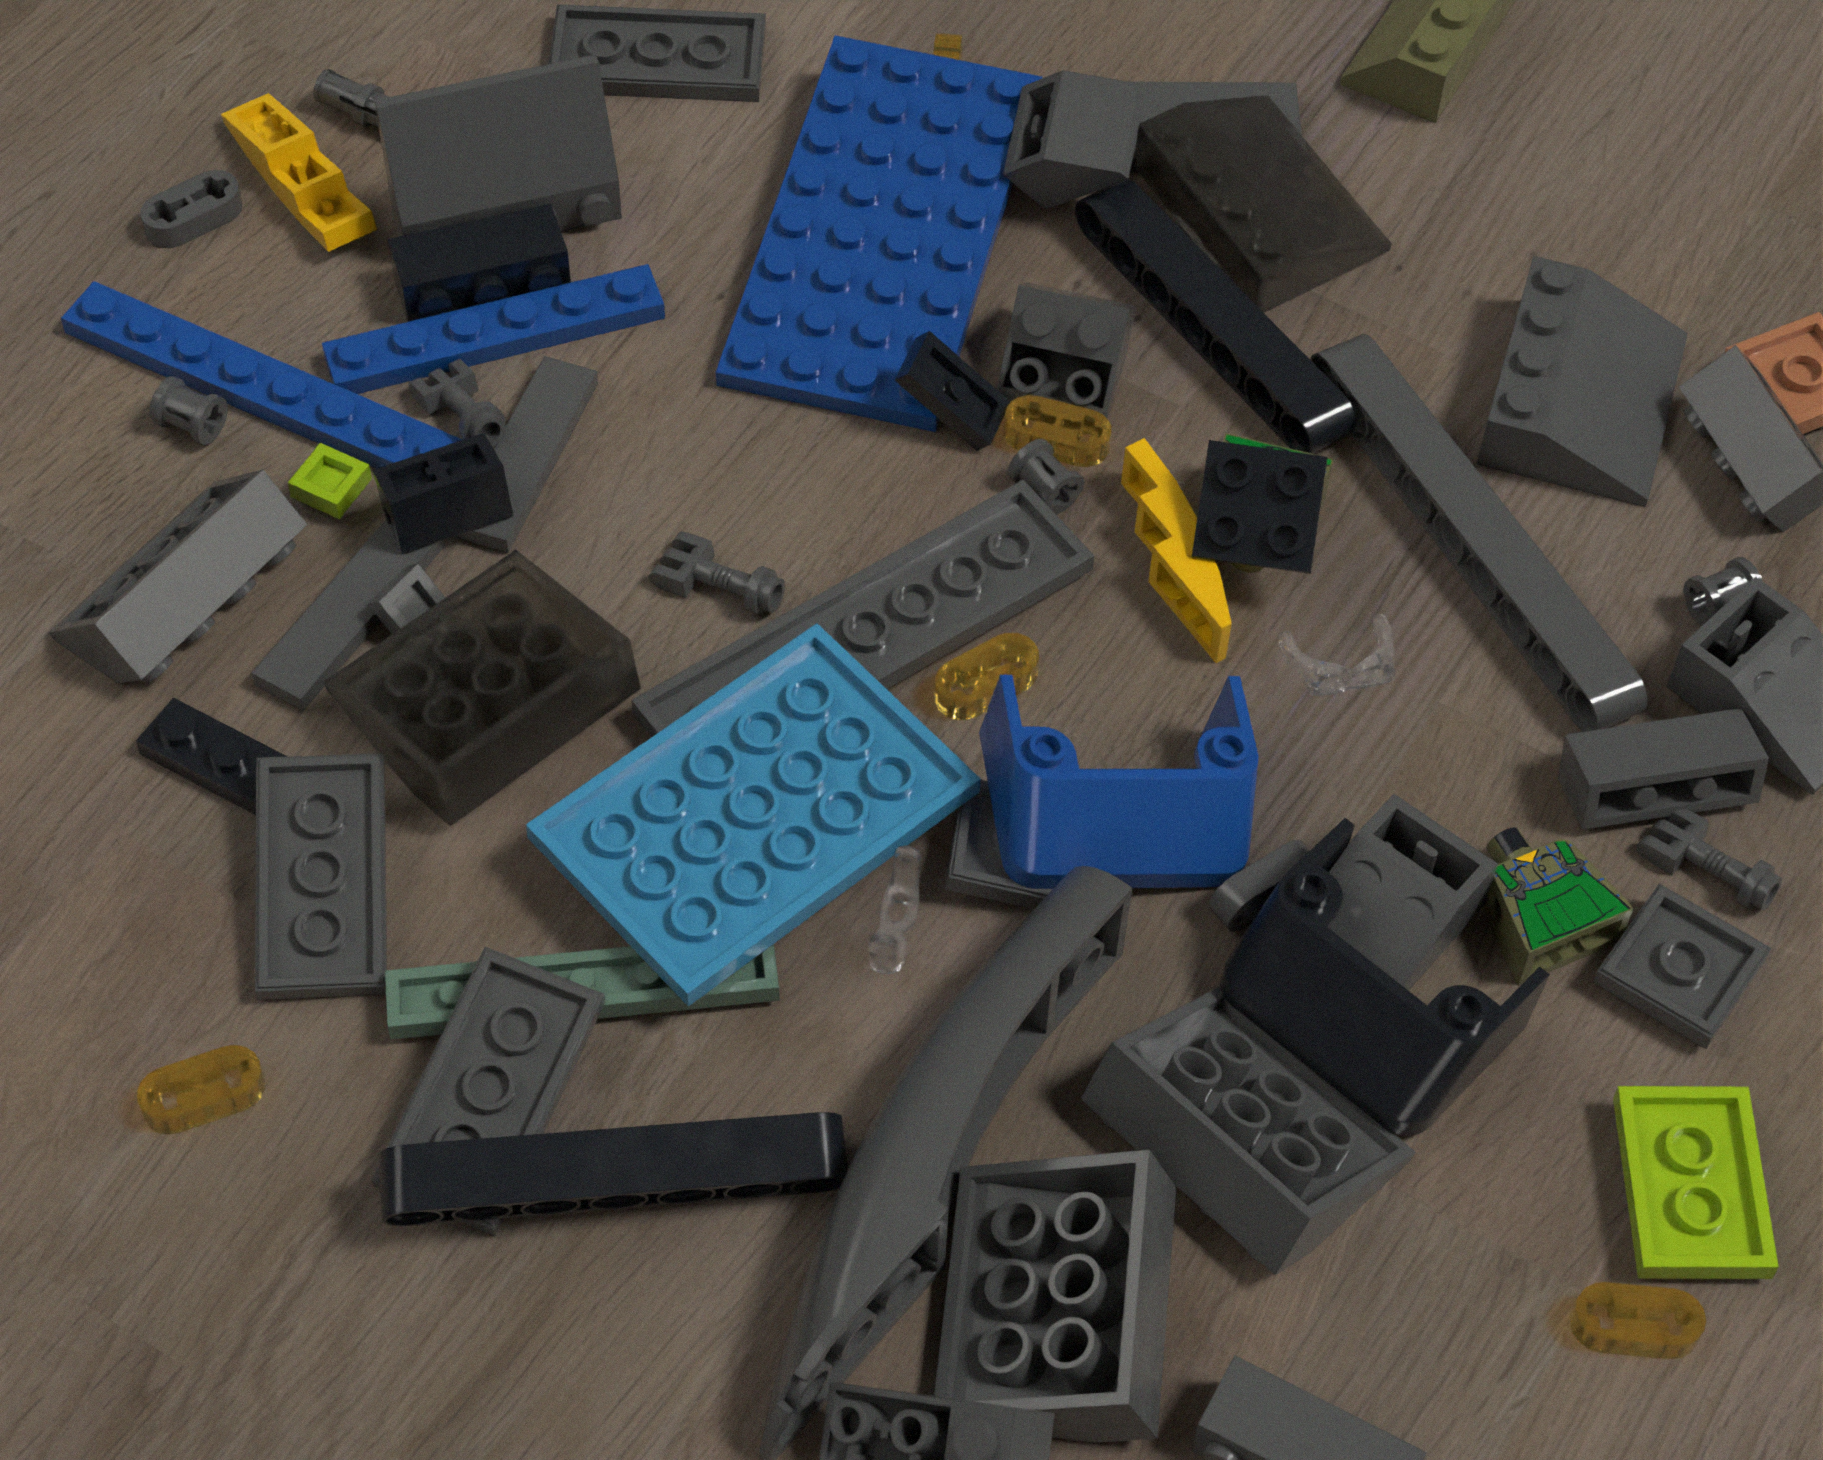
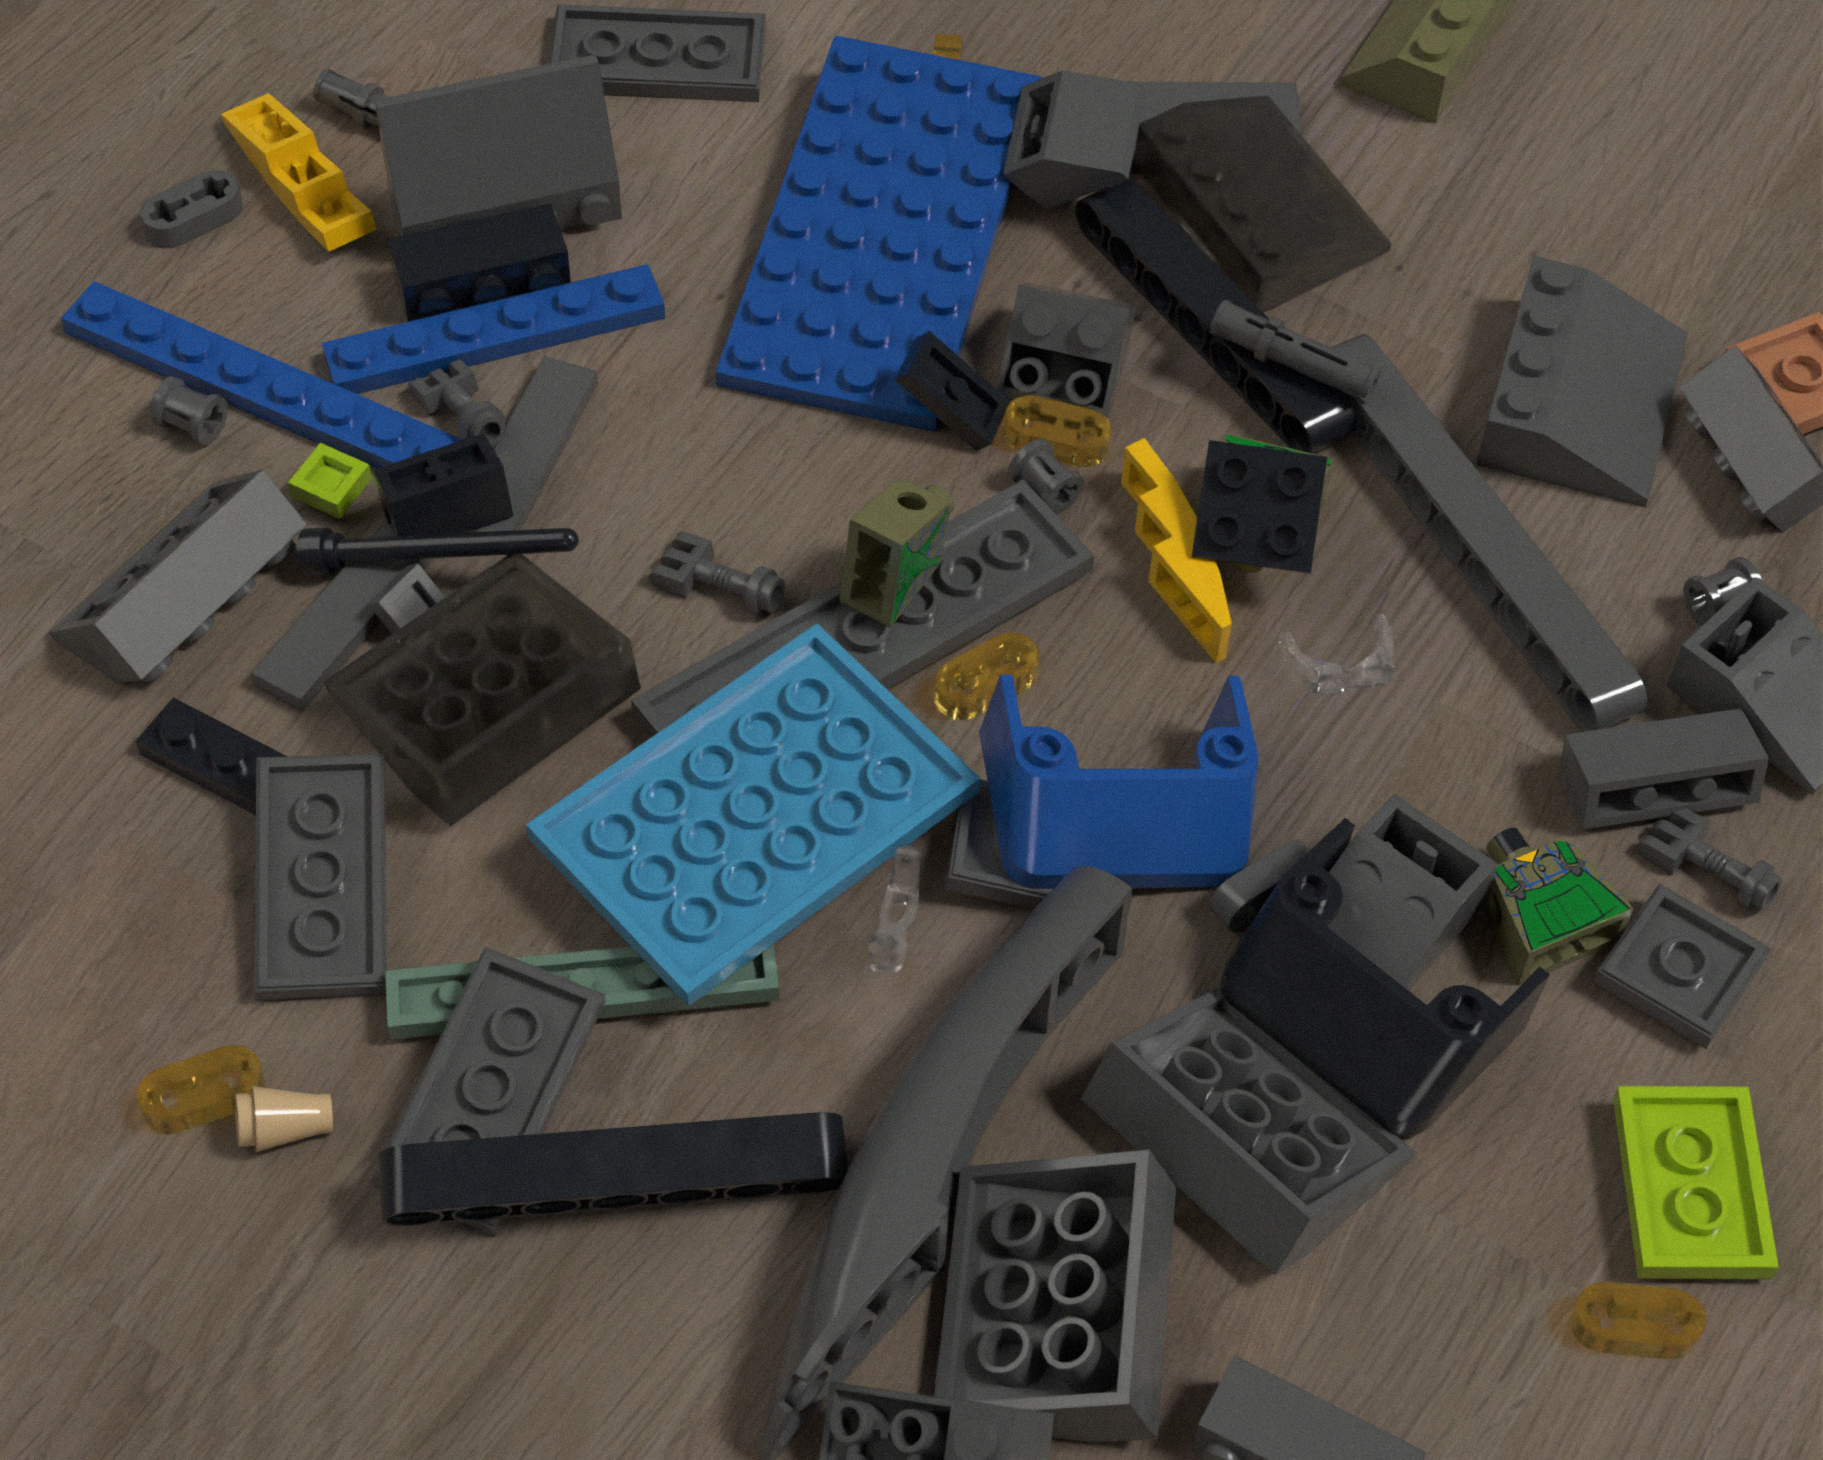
(280, 1116): none -> tan cone
(324, 551): none -> black piece
(894, 548): none -> olive torso
(1275, 342): none -> dark grey pin

